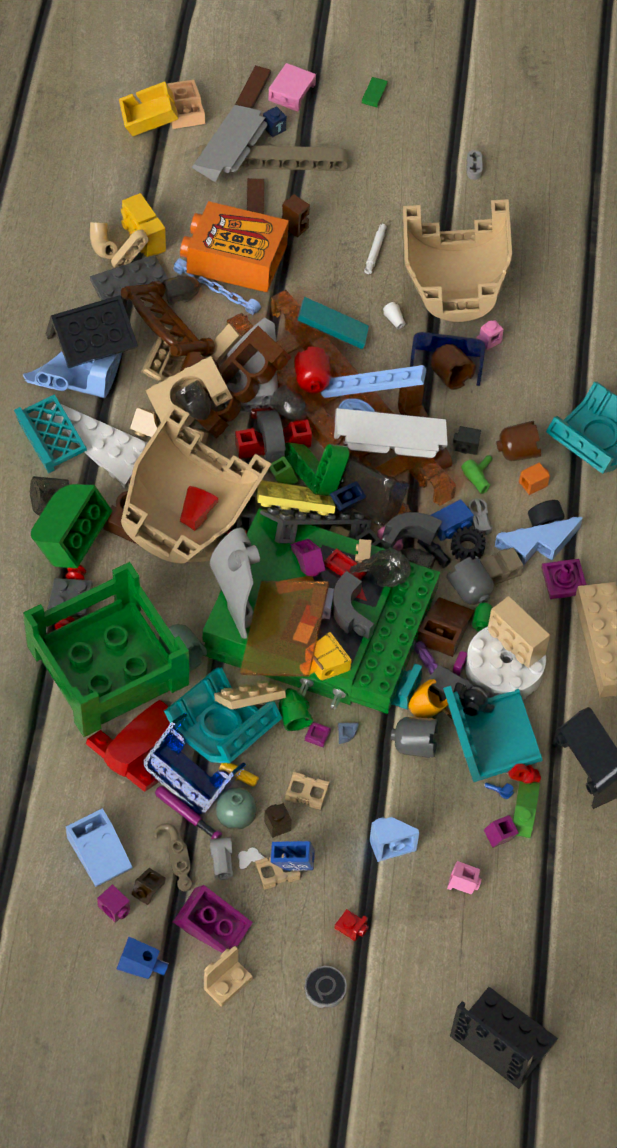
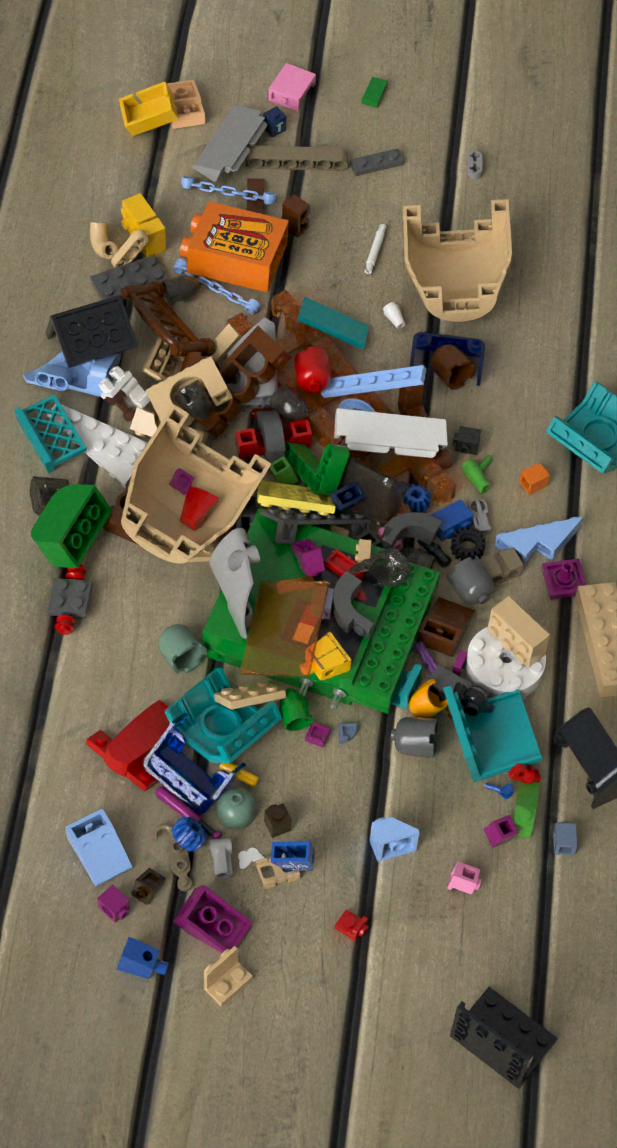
(109, 656): green piece -> none
(123, 388): none -> white hips
(181, 481): none -> magenta tile
(189, 833): none -> blue gear
(253, 87): reddish brown tile -> none
(268, 197): none -> light blue piece
(305, 797): tan piece -> none
(325, 987): black tile -> none
(376, 162): none -> dark grey plate
(418, 498): none -> blue gear
(481, 616): green brick -> none
(491, 330): bright pink brick -> none
(519, 442): reddish brown cylinder -> none
(546, 513): black tyre -> none
(565, 838): none -> sand blue brick

